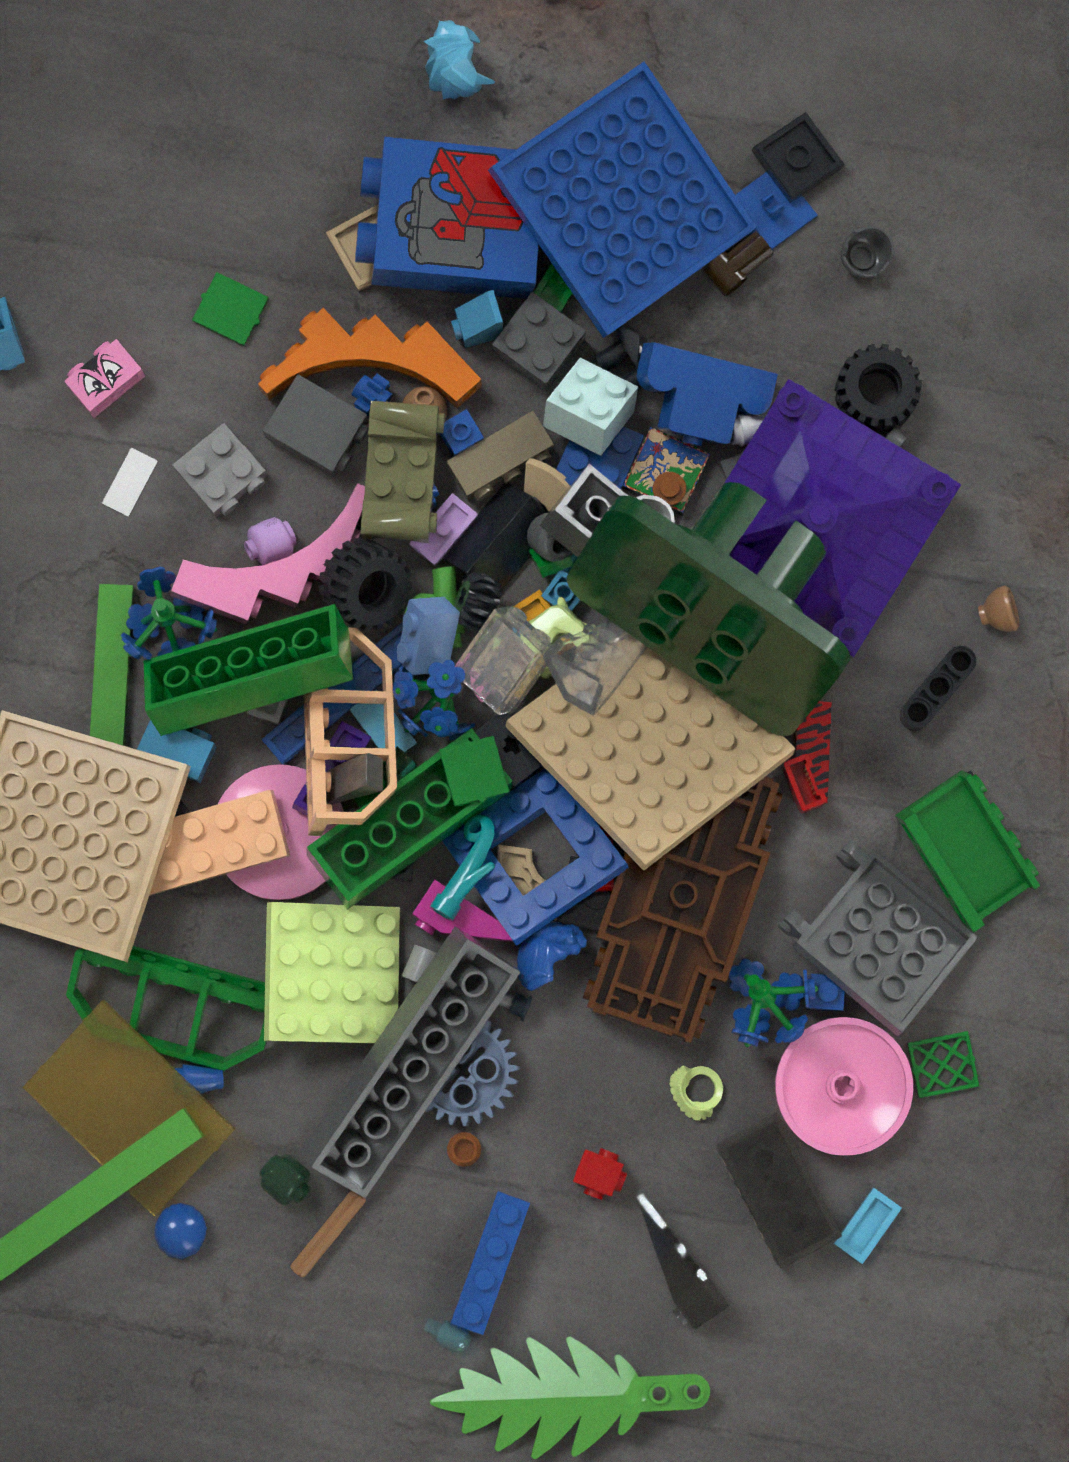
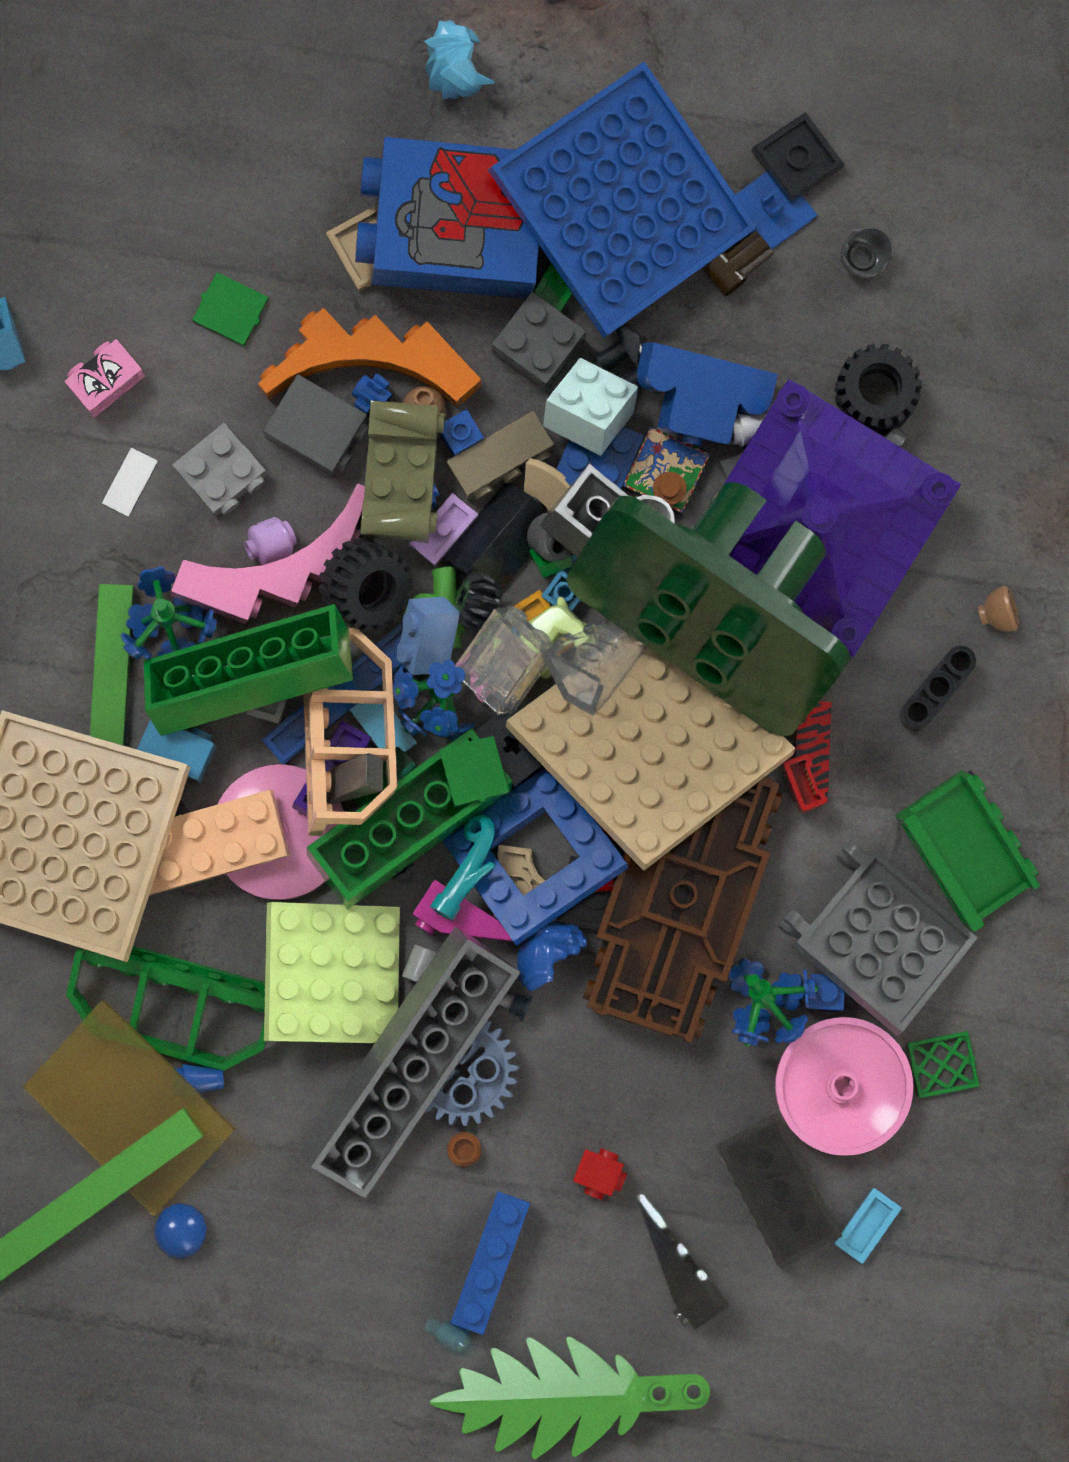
(285, 1179): clear green head -> none
(327, 1234): medium nougat axle -> none
(478, 320): dark azure slope -> none
(680, 1080): yellowish green piece -> none

